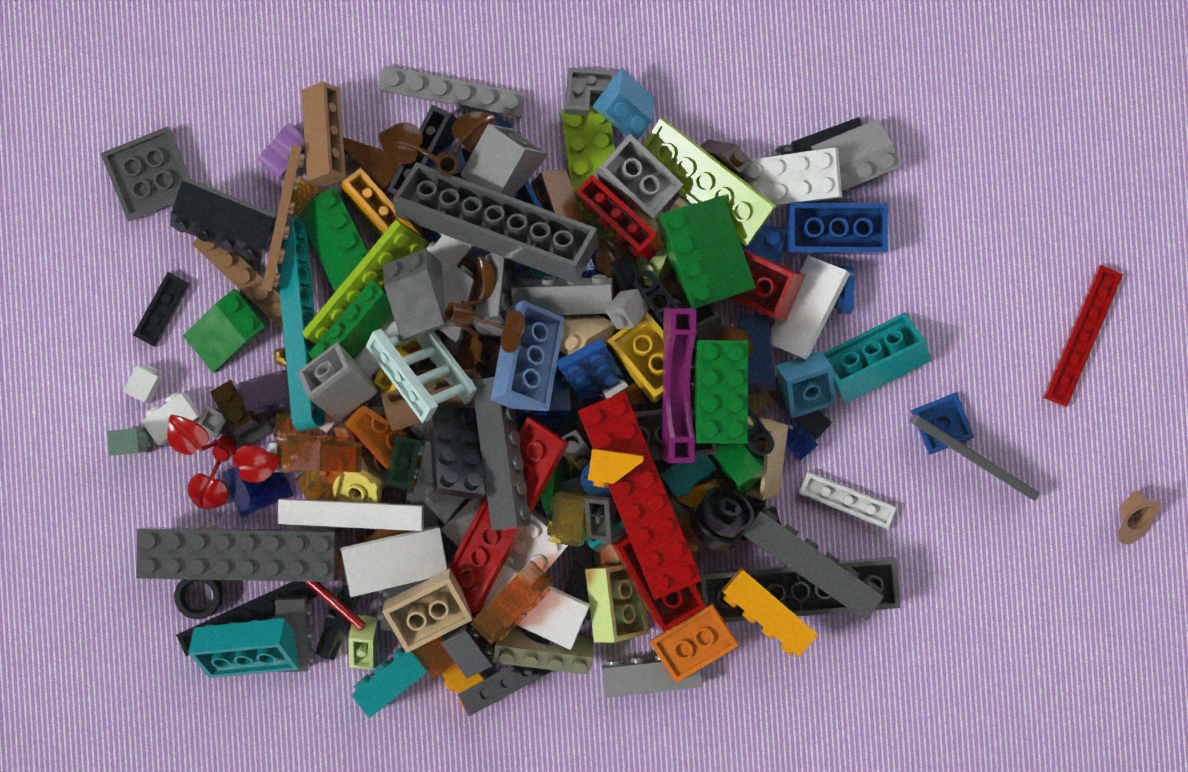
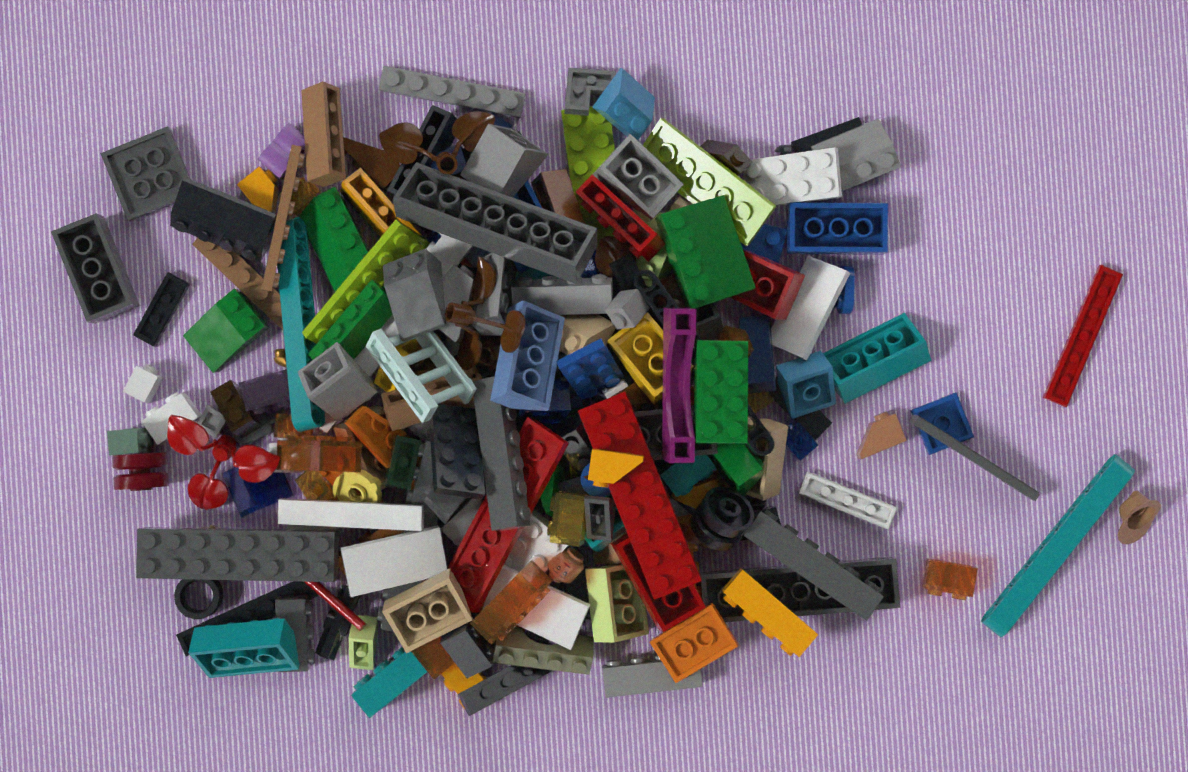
(95, 268): none -> dark grey brick
(140, 471): none -> dark red wheel
(261, 189): none -> light orange slope
(566, 565): none -> nougat head
(881, 435): none -> nougat slope
(949, 578): none -> clear orange brick
(1058, 545): none -> teal beam

